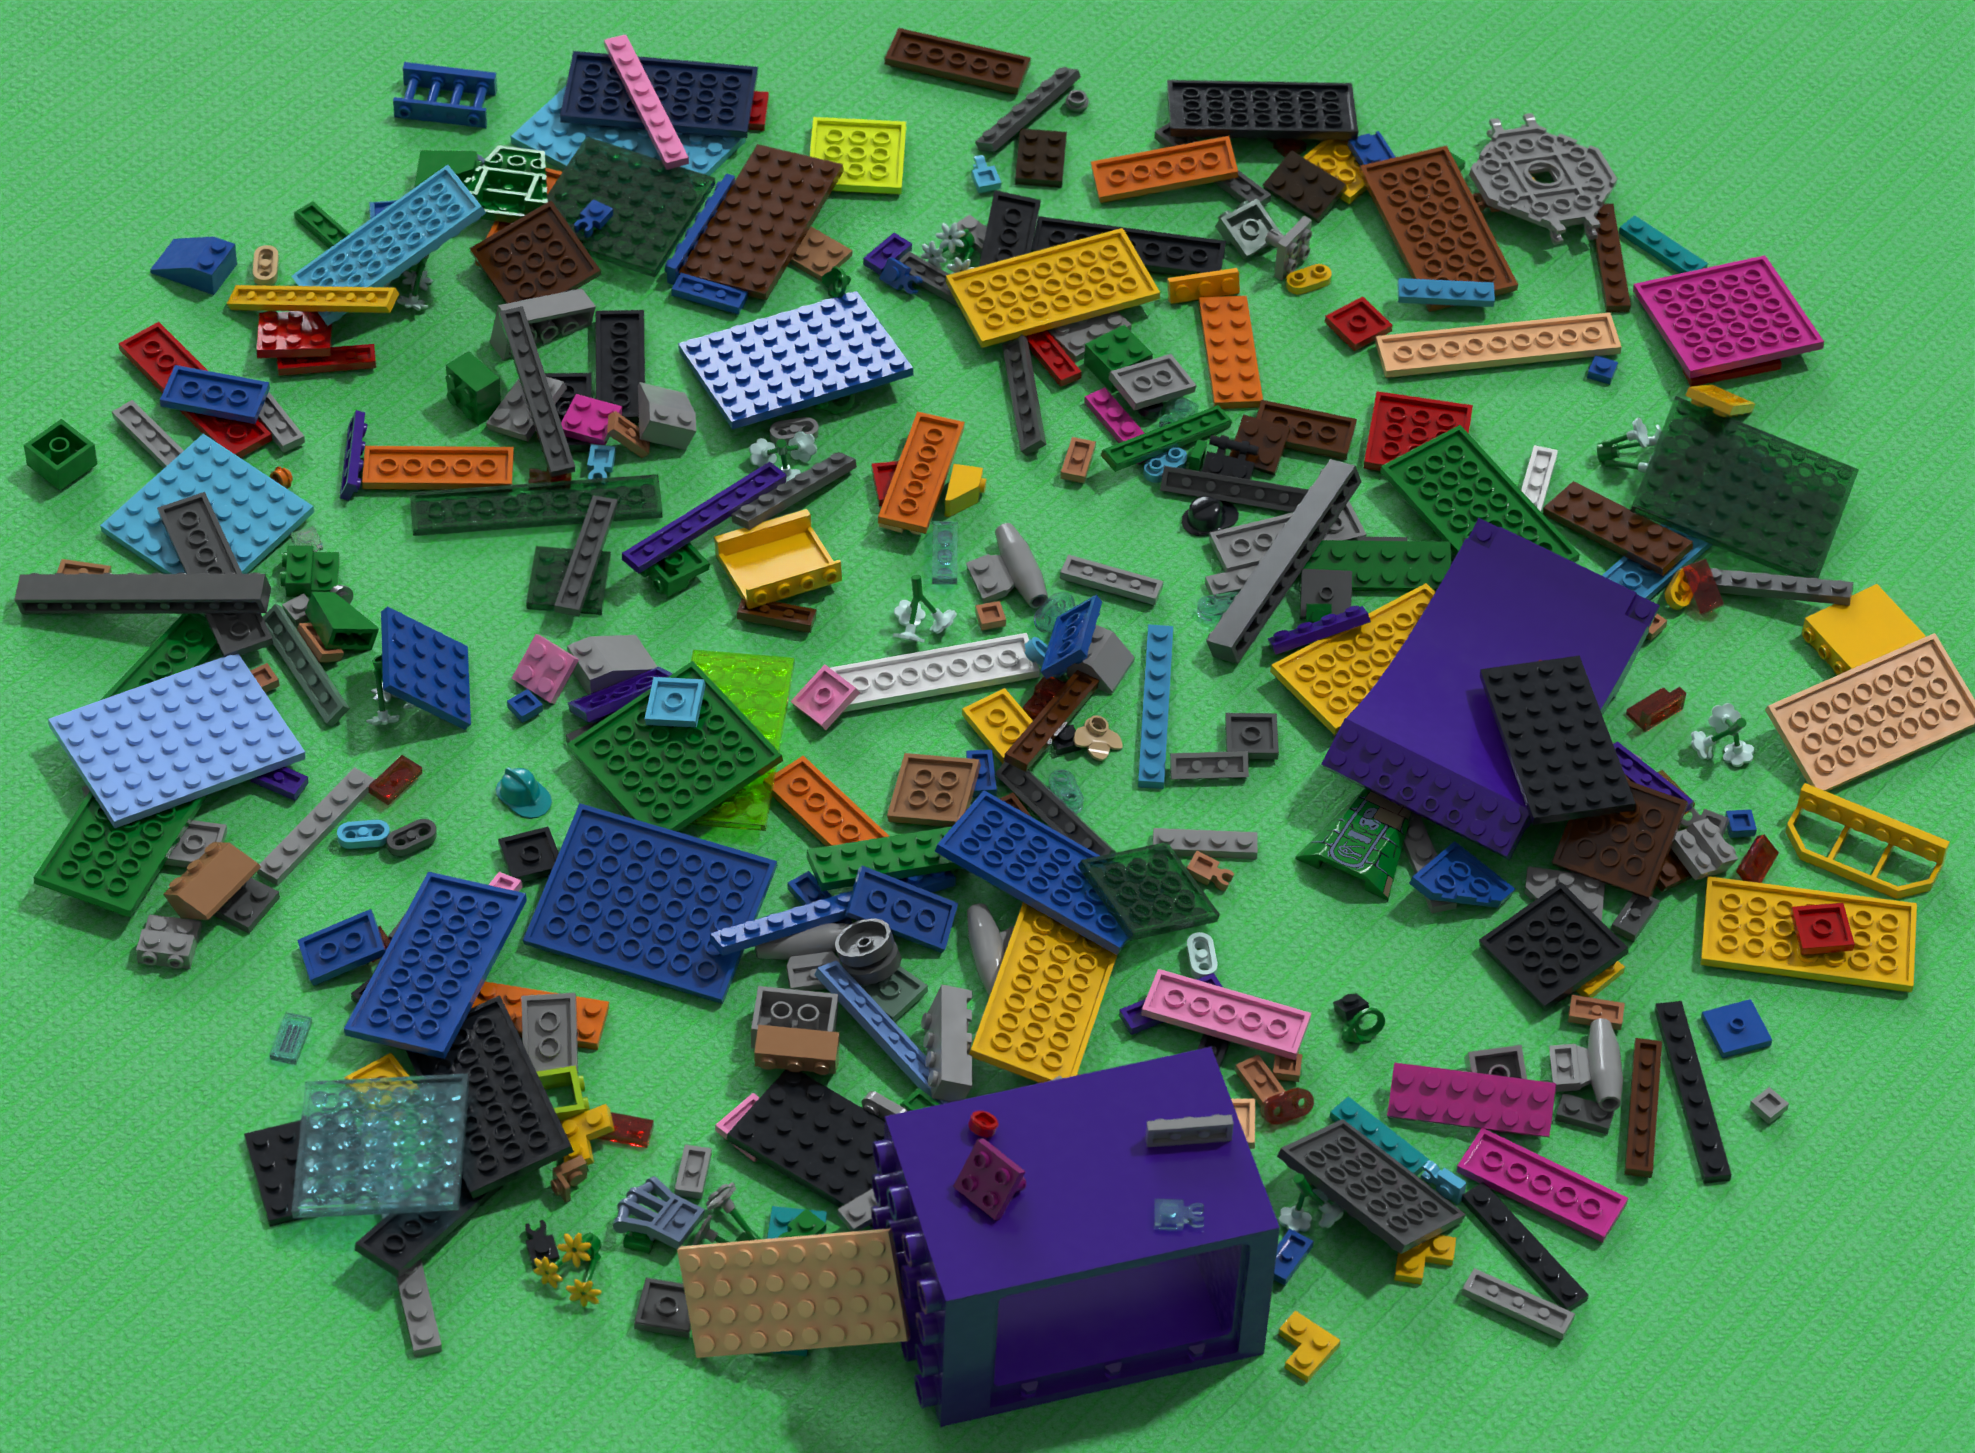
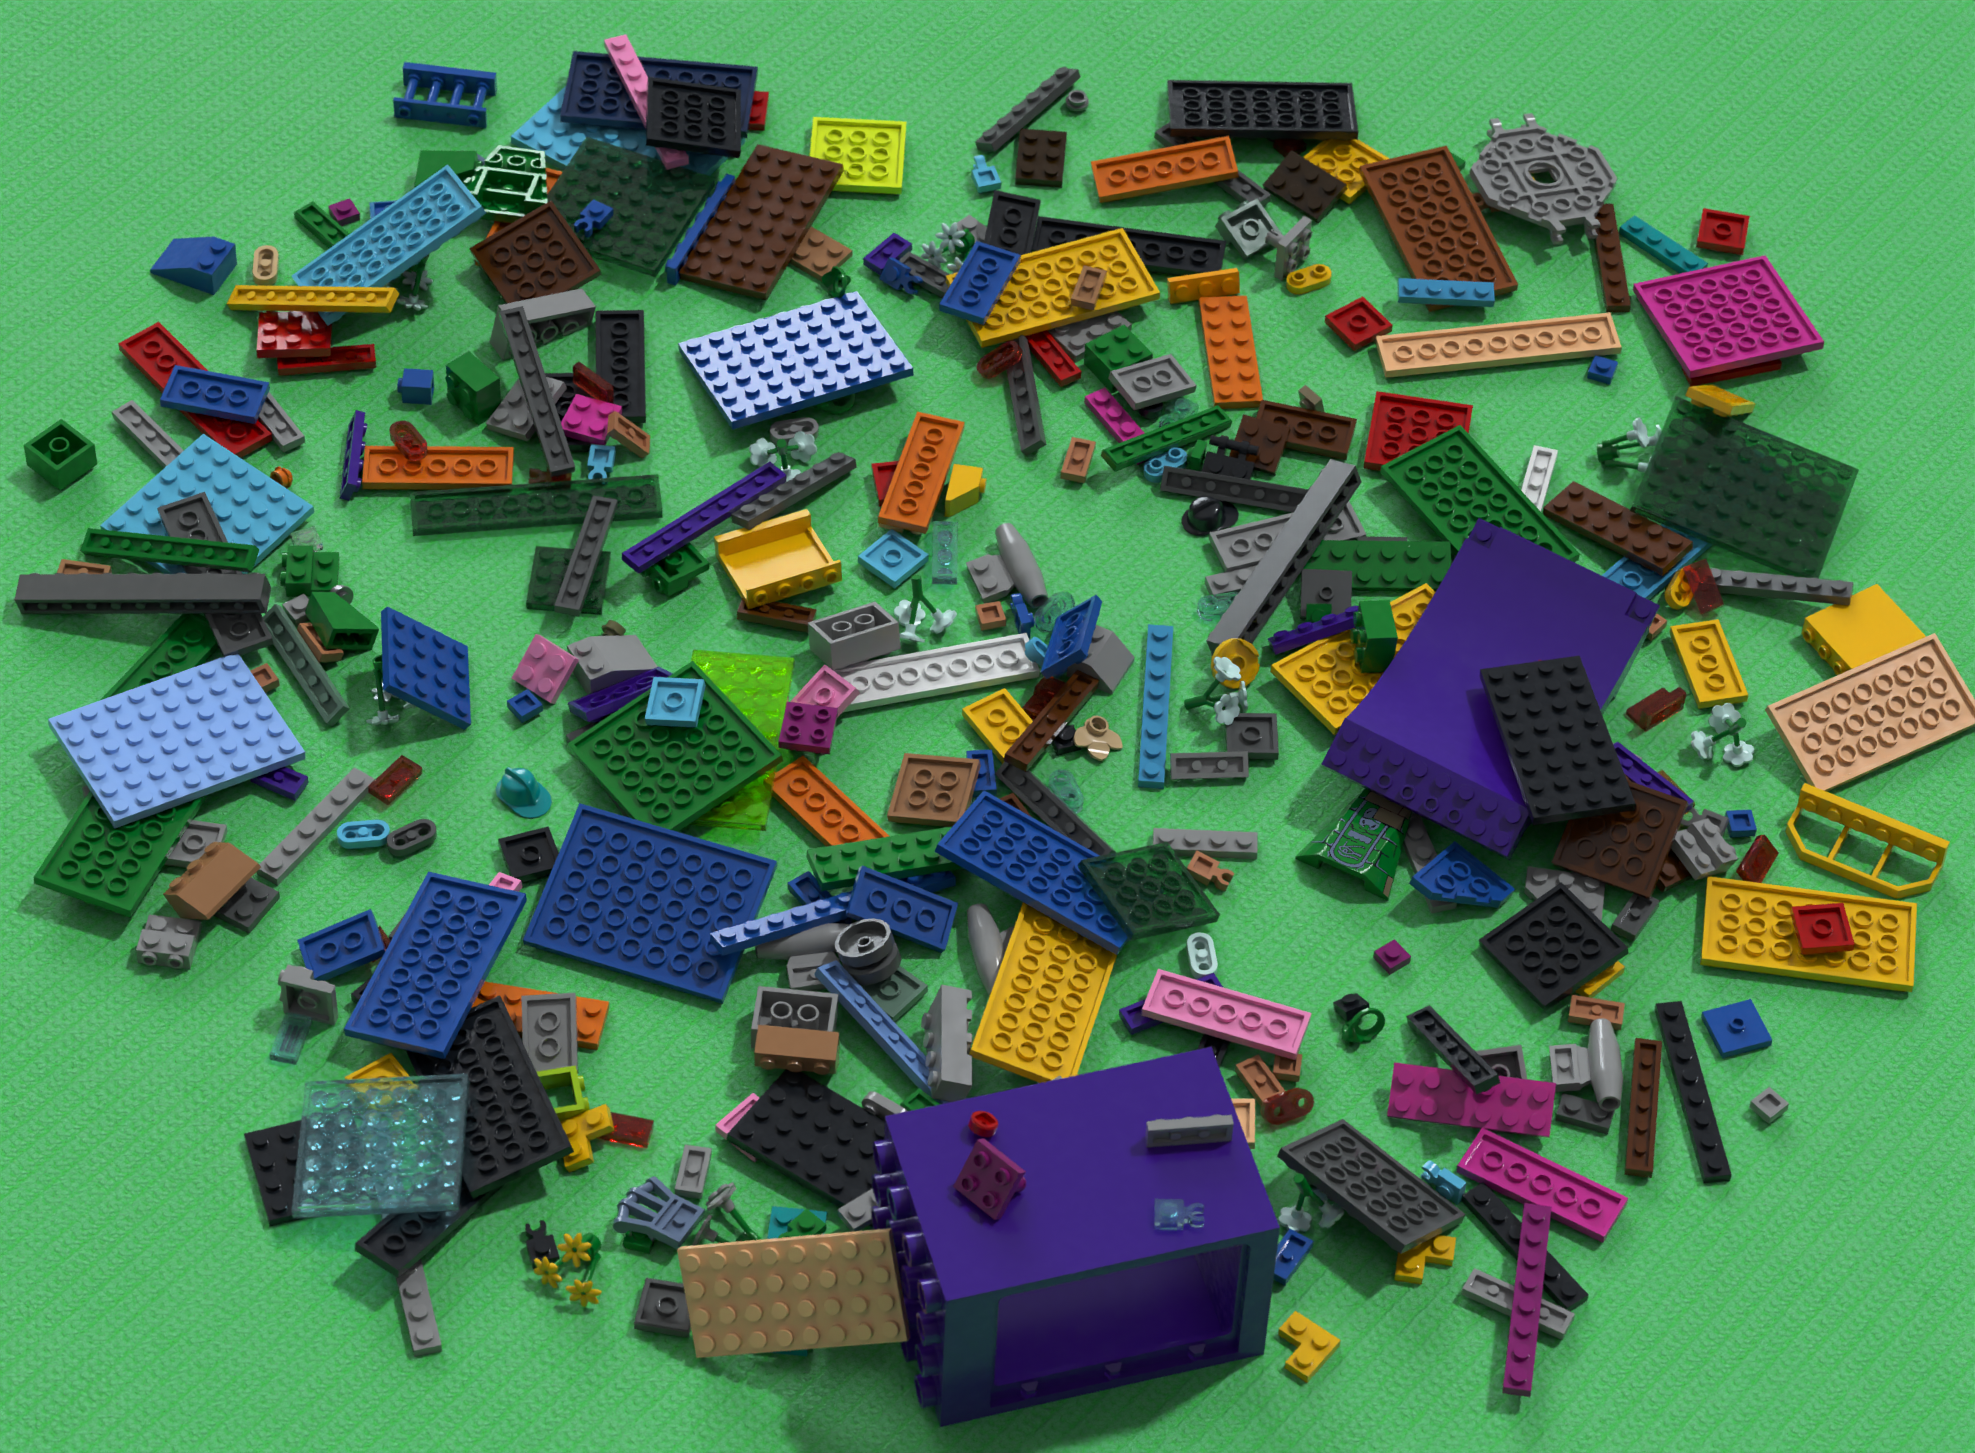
(170, 550): none -> green plate
(307, 996): none -> light grey plate
(344, 212): none -> magenta plate
(412, 443): none -> clear red plate
(416, 386): none -> blue brick
(568, 1174): bracket -> none
(592, 383): none -> clear red tile
(613, 628): none -> olive plate
(665, 416): light grey slope -> none
(693, 117): none -> black plate
(709, 293): blue plate -> none
(808, 728): none -> magenta plate
(854, 636): none -> light grey brick
(893, 558): none -> medium azure plate
(957, 61): reddish brown plate -> none
(979, 283): none -> blue plate
(999, 359): none -> clear red plate
(1023, 620): none -> blue plate
(1088, 287): none -> medium nougat plate
(1111, 579): light grey plate -> none
(1225, 706): none -> light aqua plant
(1241, 654): none -> yellow tile
(1310, 400): none -> dark tan plate
(1370, 148): blue plate -> none
(1374, 636): none -> green brick
(1379, 1134): teal plate -> none
(1392, 957): none -> magenta plate
(1453, 1049): none -> black plate
(1527, 1300): none -> magenta plate
(1708, 663): none -> yellow plate
(1723, 231): none -> red plate

